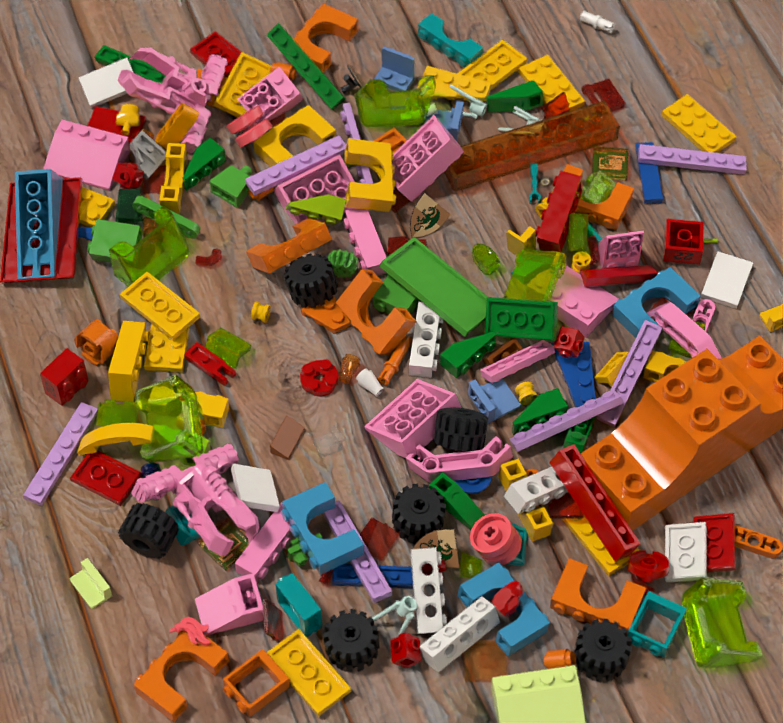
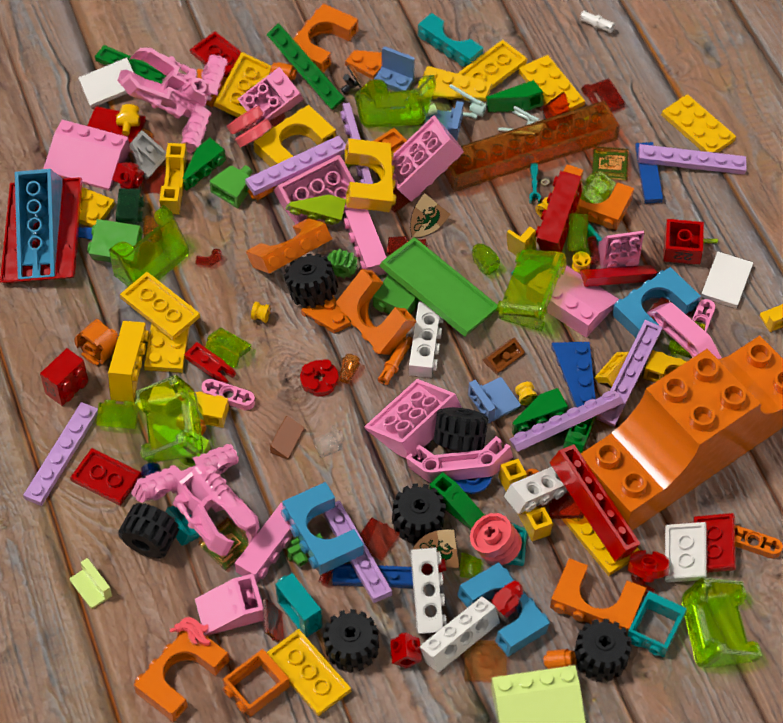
(115, 433): yellow slope -> none
(148, 208): bright green beam -> none
(177, 125): light orange beam -> none
(234, 400): none -> bright pink beam
(255, 487): white tile -> none
(365, 62): none -> orange wing
(369, 382): white cone -> none
(404, 609): light aqua plant -> none
(465, 353): green slope -> none
(517, 361): bright pink plate -> none
(521, 318): green tile -> none
(569, 342): red brick -> none

